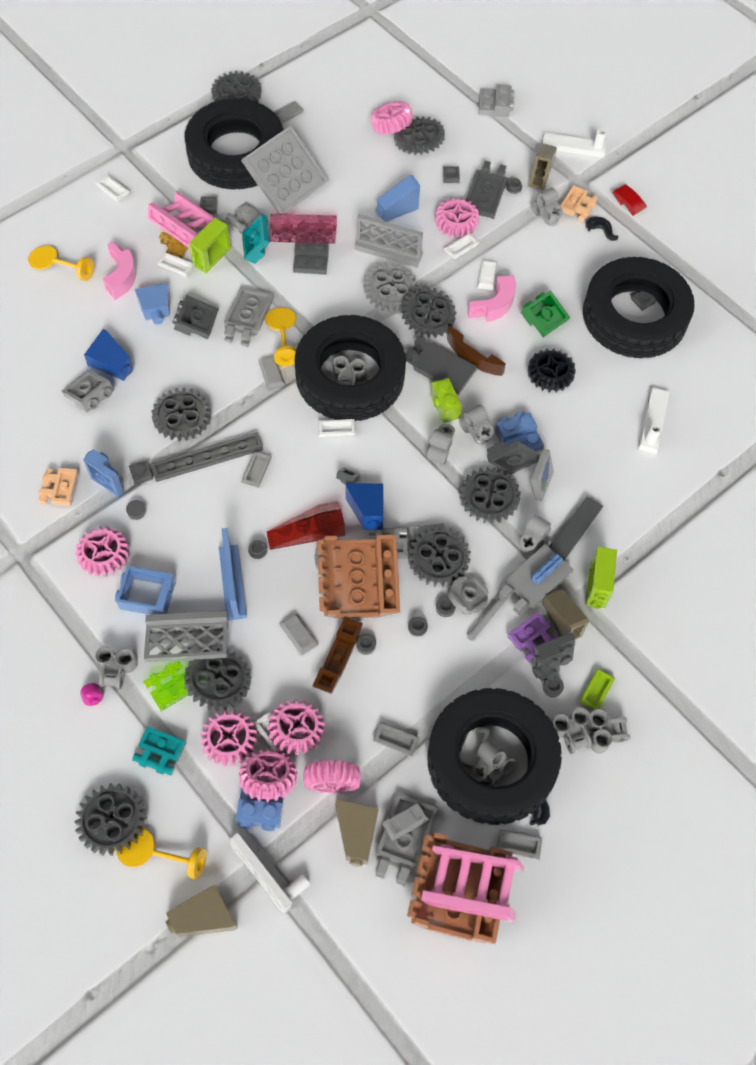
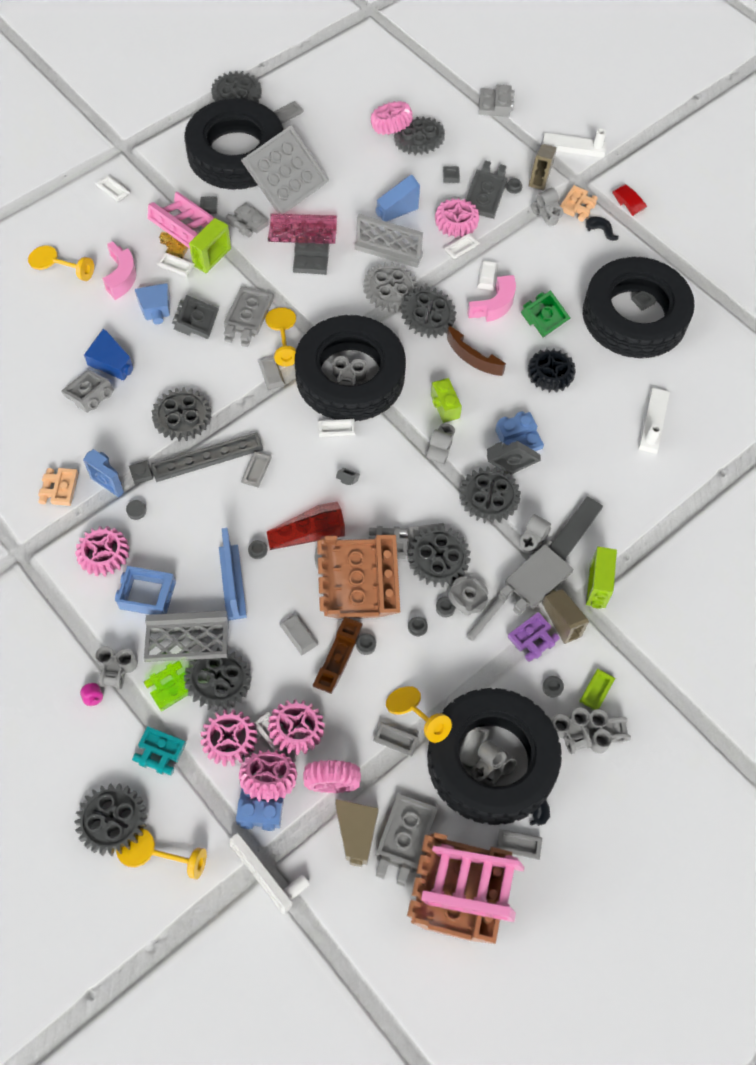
(201, 915): dark tan slope -> none
(255, 239): teal plate -> none
(366, 503): blue slope -> none
(405, 821): light grey tile -> none
(406, 699): none -> yellow piece
(440, 364): dark grey tile -> none
(476, 423): light grey piece -> none
(542, 475): light grey tile -> none
(546, 569): medium blue axle -> none
(551, 655): dark grey plate -> none

